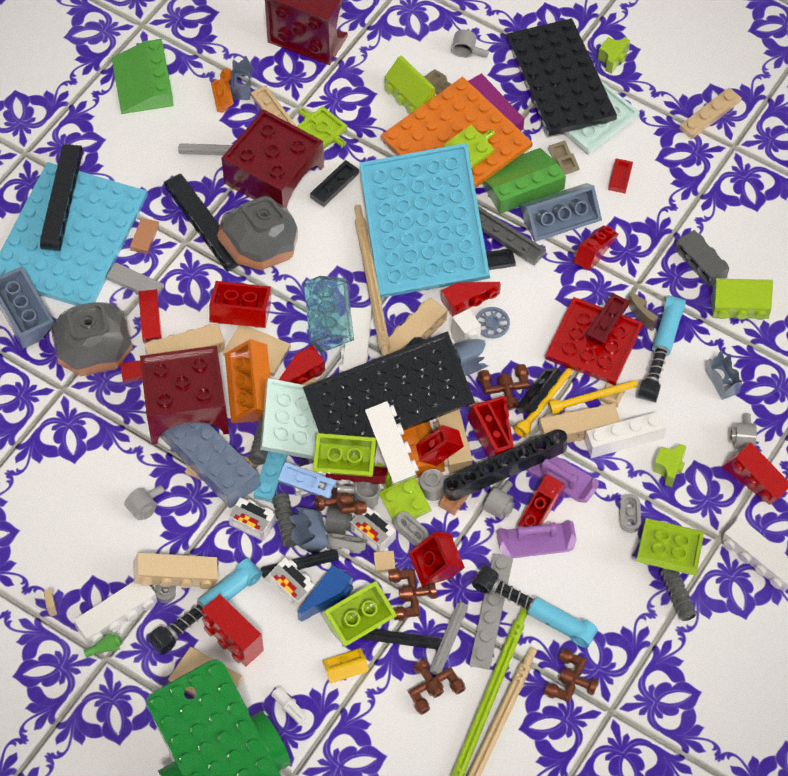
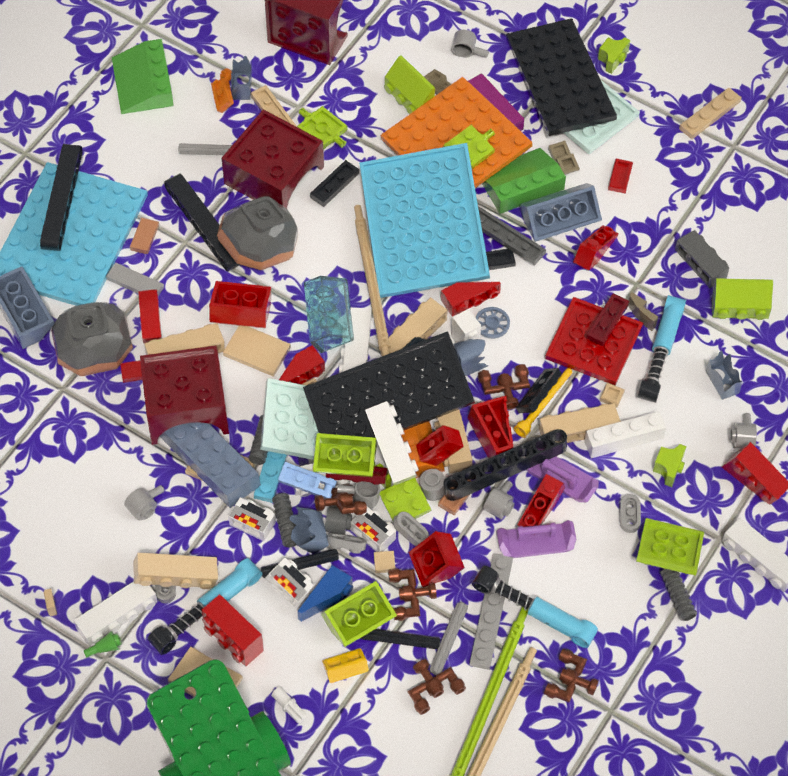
(246, 380): orange slope -> none
(557, 405): yellow piece -> none

